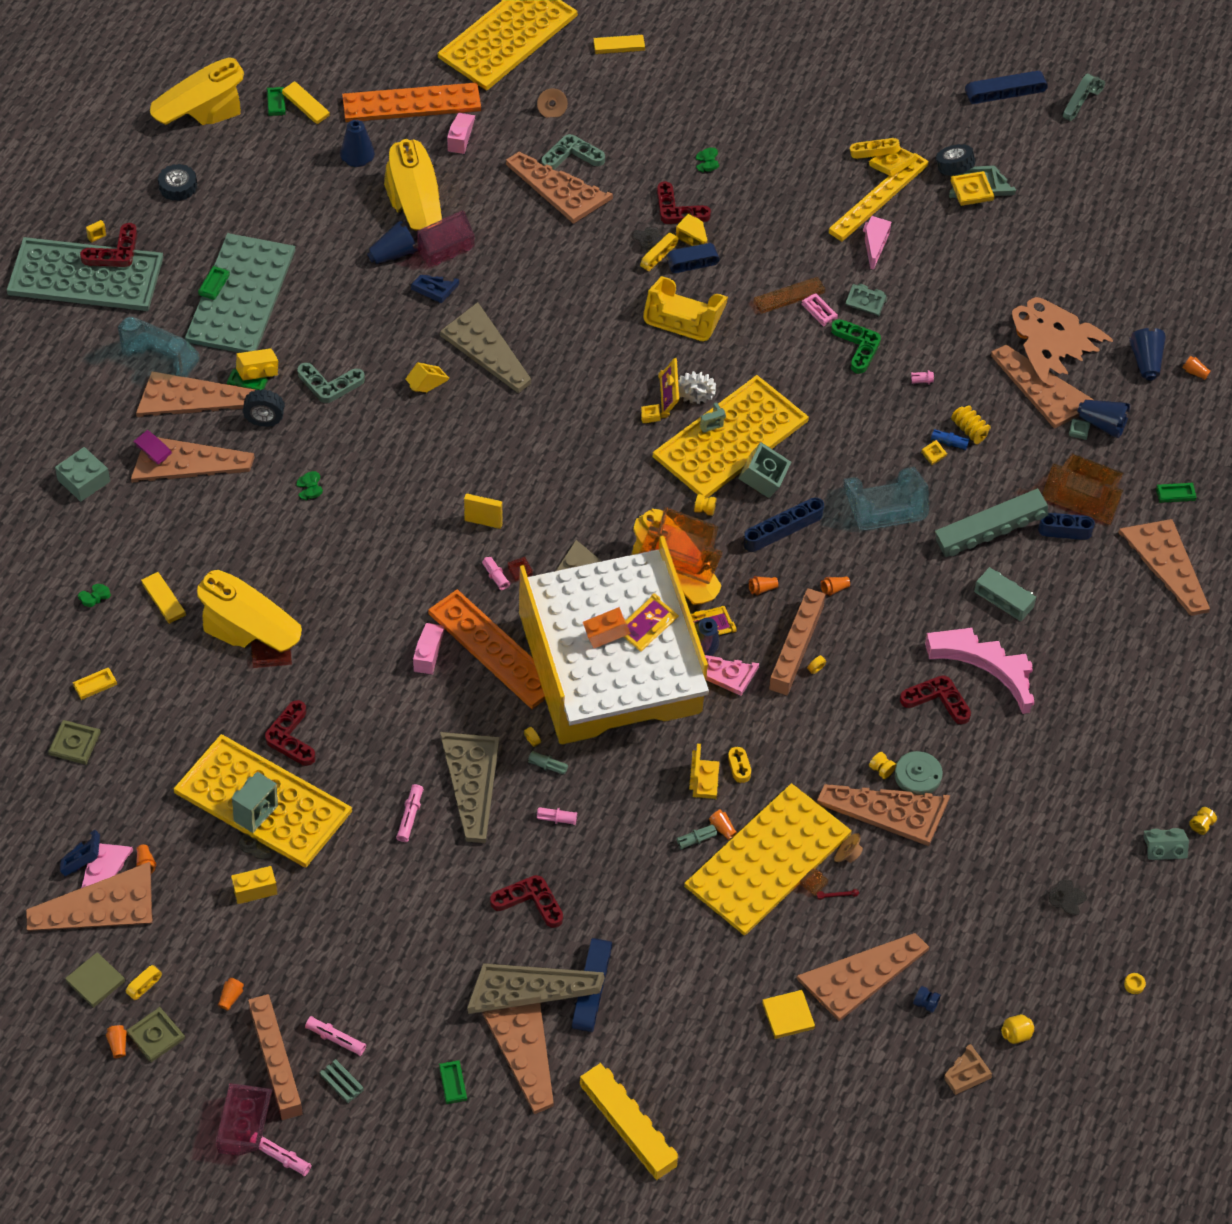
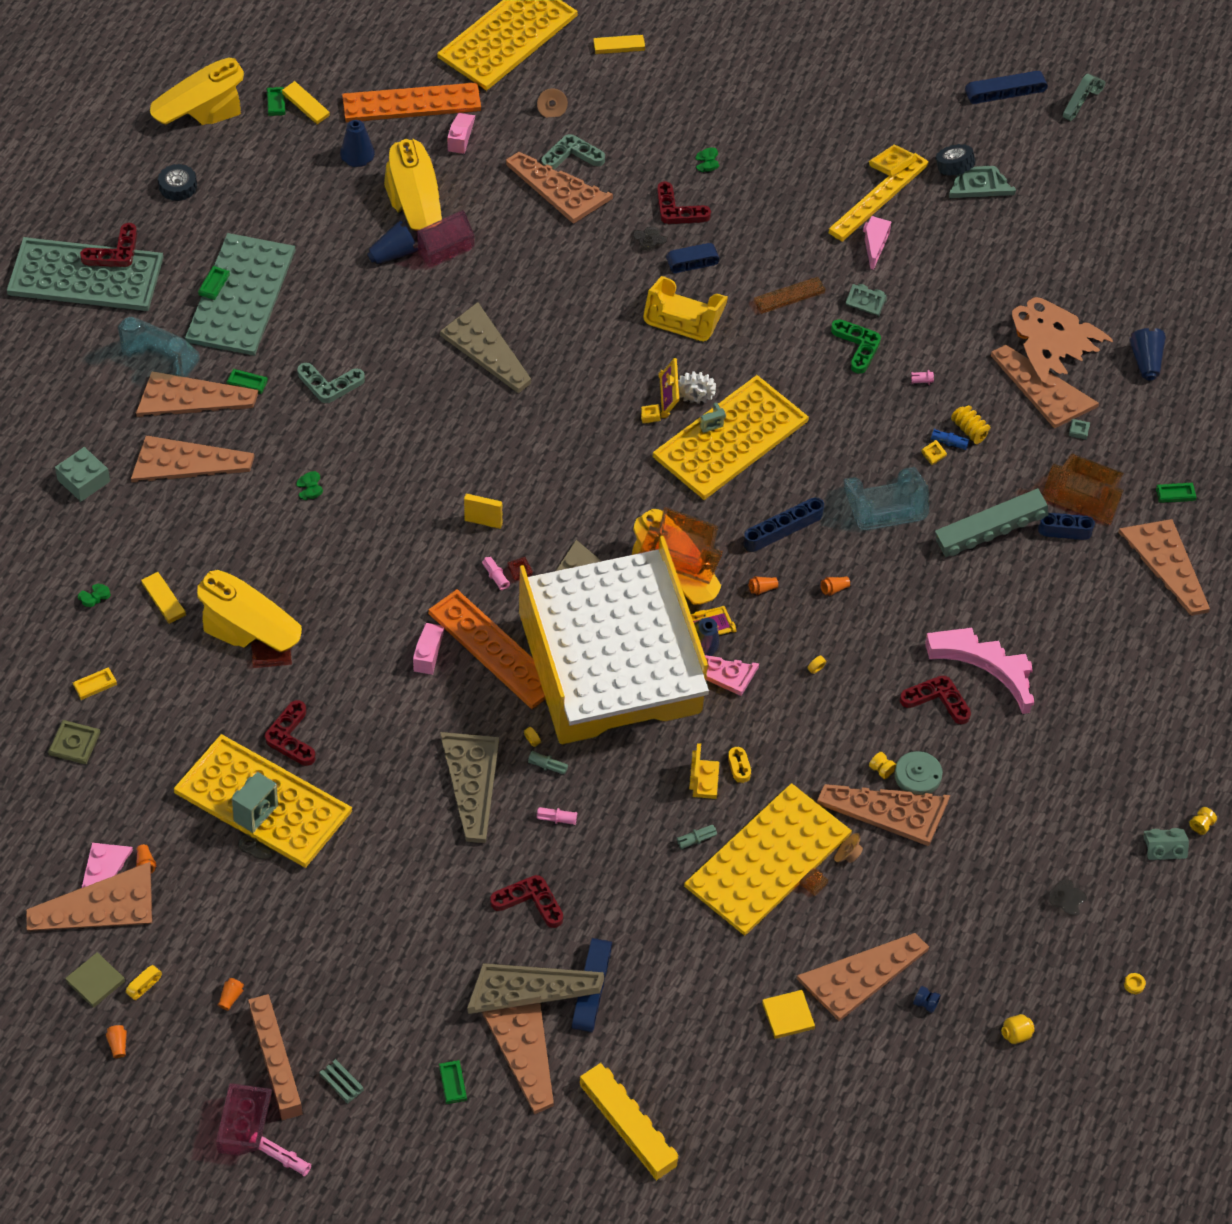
(81, 855): dark blue wing -> none
(96, 231): yellow tile -> none
(153, 447): magenta slope -> none
(155, 1034): olive tile -> none
(254, 884): yellow brick -> none
(257, 364): yellow brick -> none
(263, 408): black wheel -> none
(314, 1025): bright pink pin -> none
(411, 805): bright pink pin -> none
(425, 377): yellow slope -> none
(434, 287): dark blue wing -> none
(606, 627): orange brick -> none
(648, 619): door -> none
(659, 251): yellow beam -> none
(691, 231): yellow slope -> none
(707, 504): yellow wheel -> none
(722, 824): orange cone -> none
(764, 470): sand green brick -> none
(797, 642): nougat brick -> none
(817, 311): bright pink tile -> none
(821, 895): dark red hinge -> none
(882, 147): yellow beam -> none
(967, 1071): medium nougat wing -> none
(972, 188): yellow tile -> none
(1005, 594): sand green brick -> none
(1105, 415): dark blue cone -> none
(1196, 368): orange cone -> none

